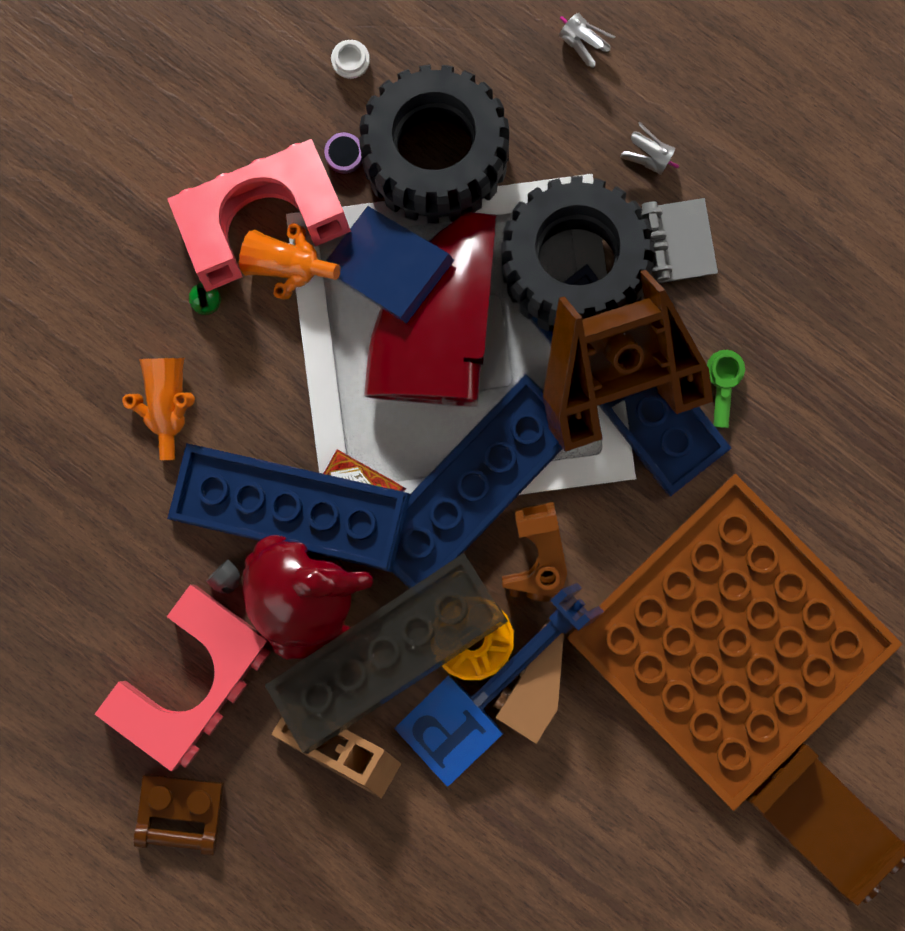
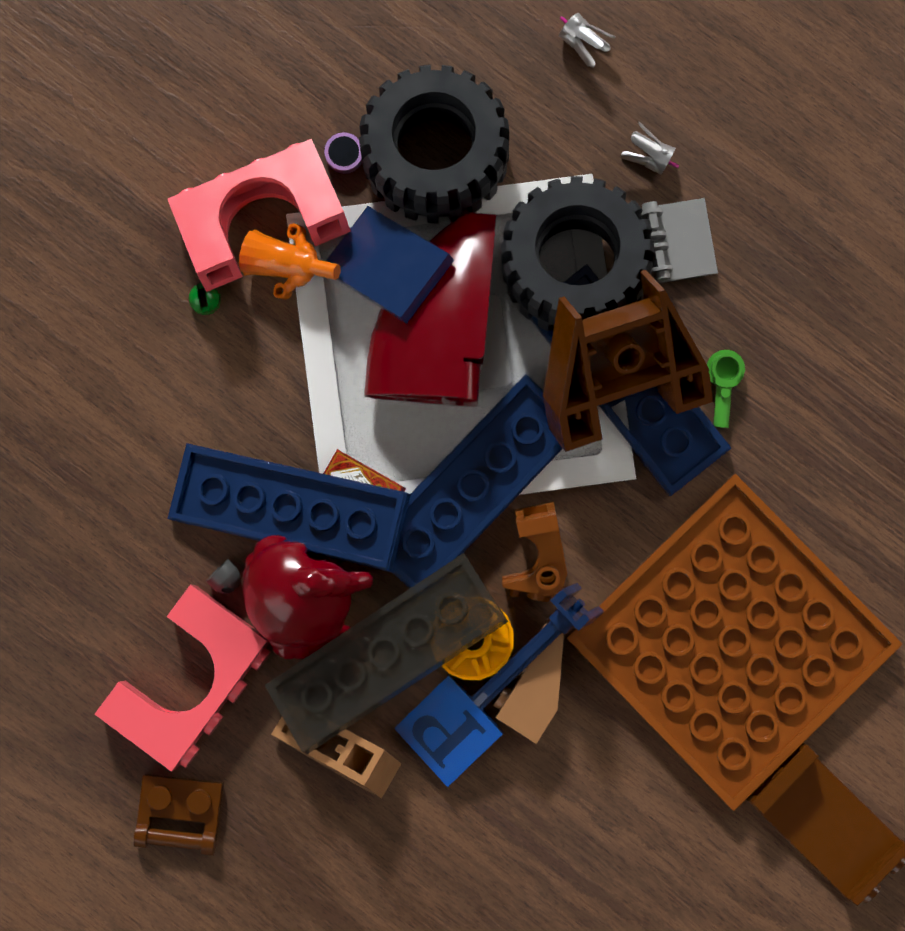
(164, 401): orange piece -> none
(350, 59): white plate -> none

